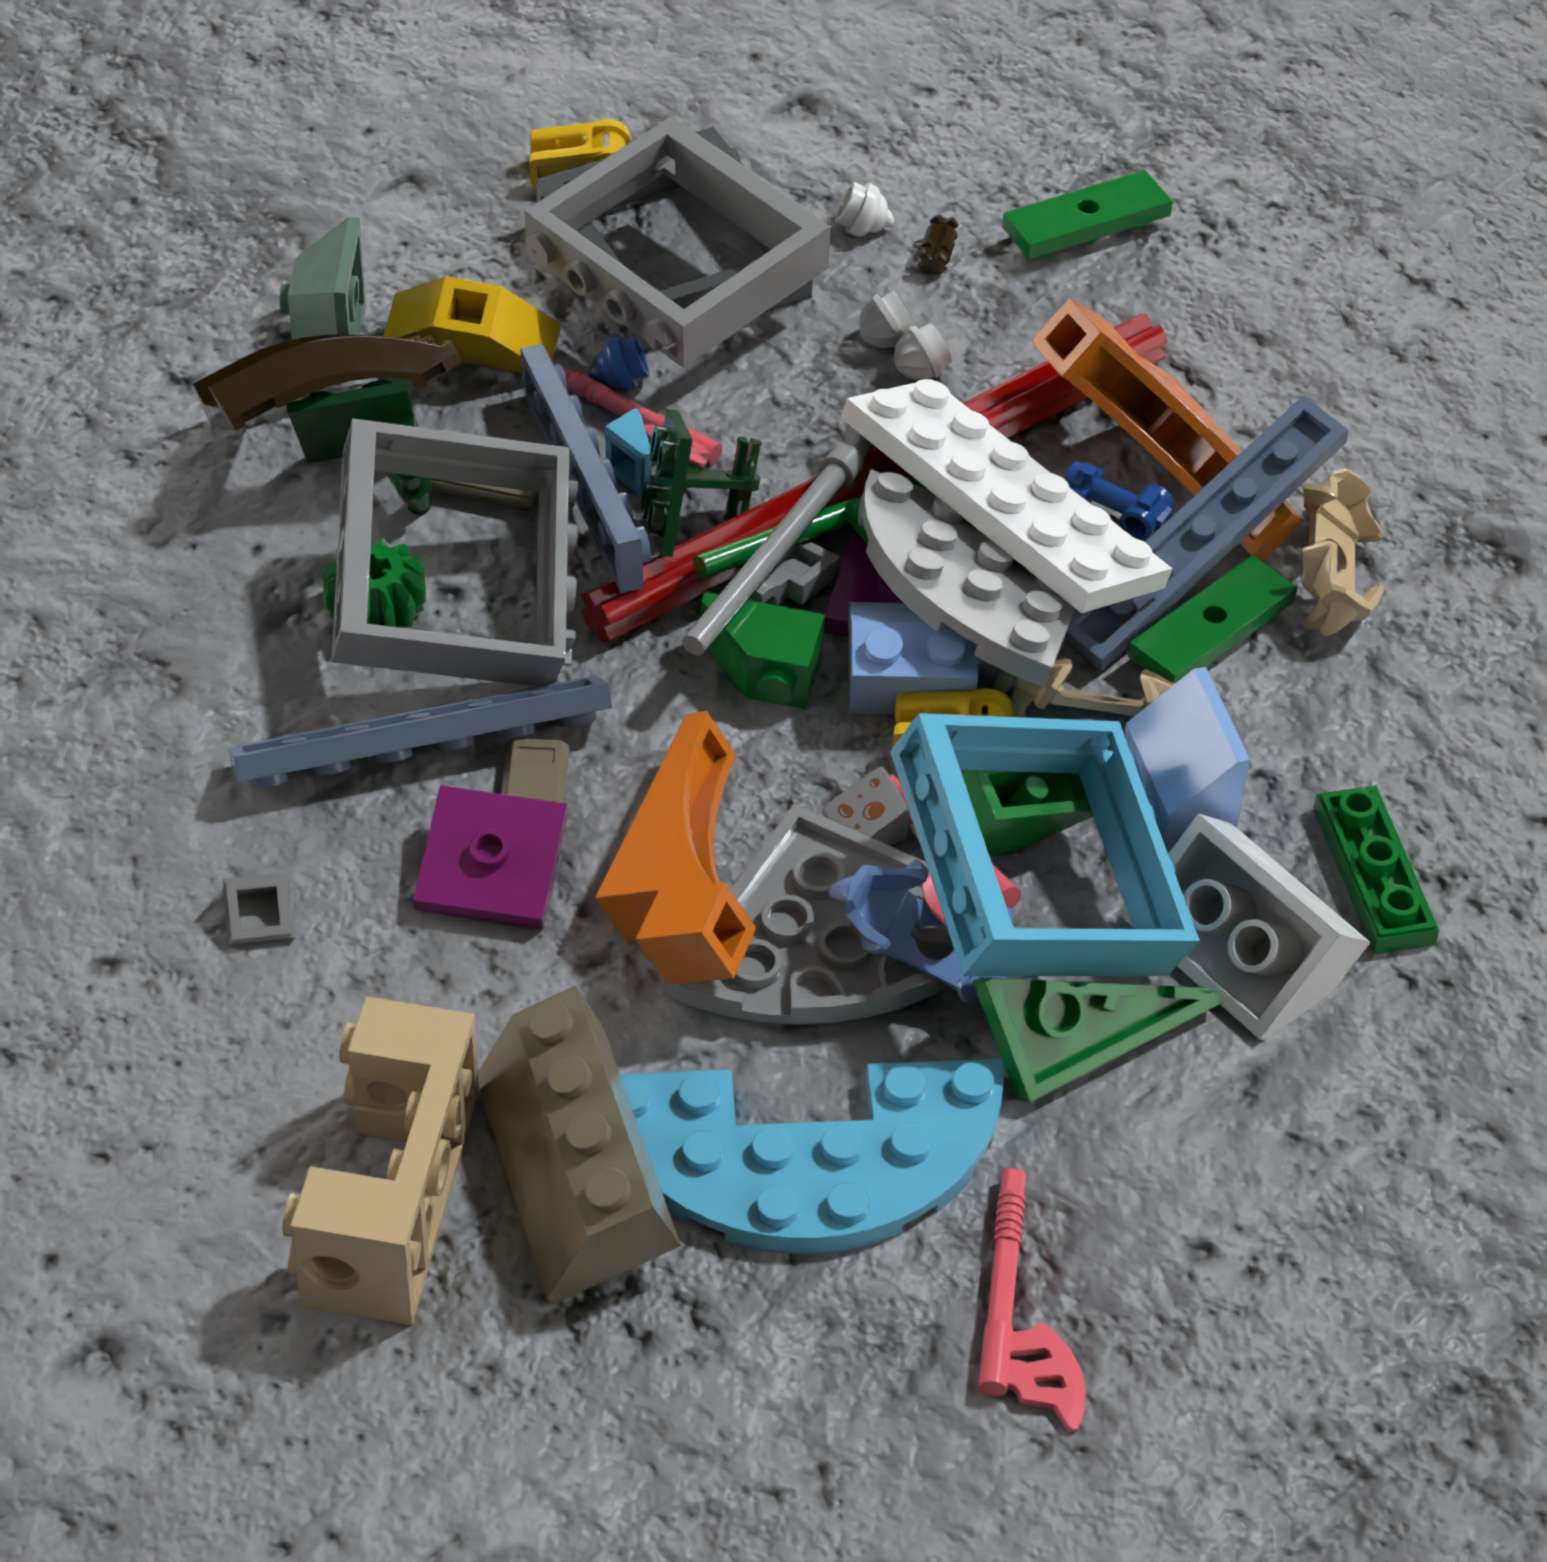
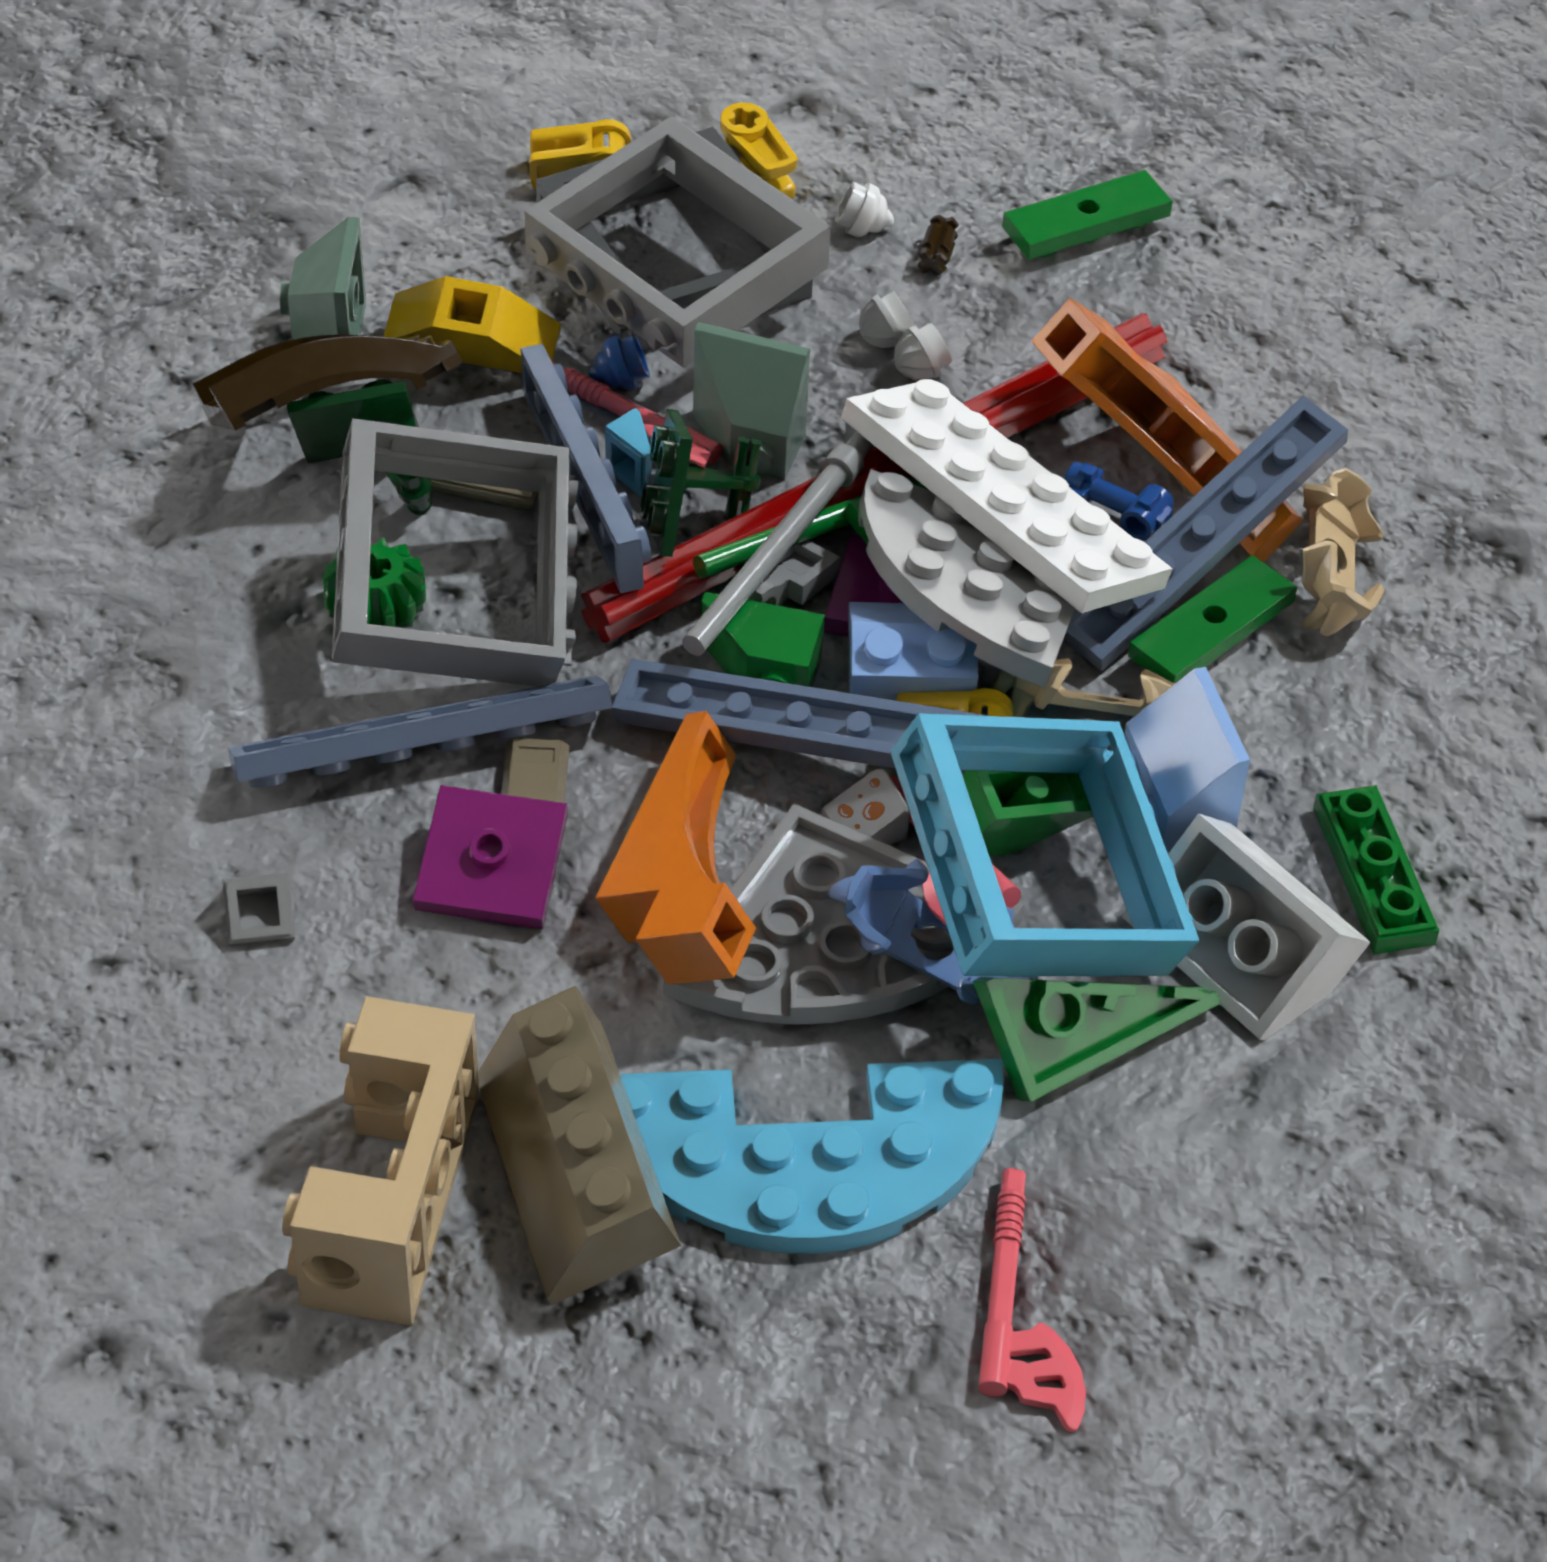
(751, 391): none -> sand green slope
(759, 145): none -> yellow piece
(768, 712): none -> sand blue plate

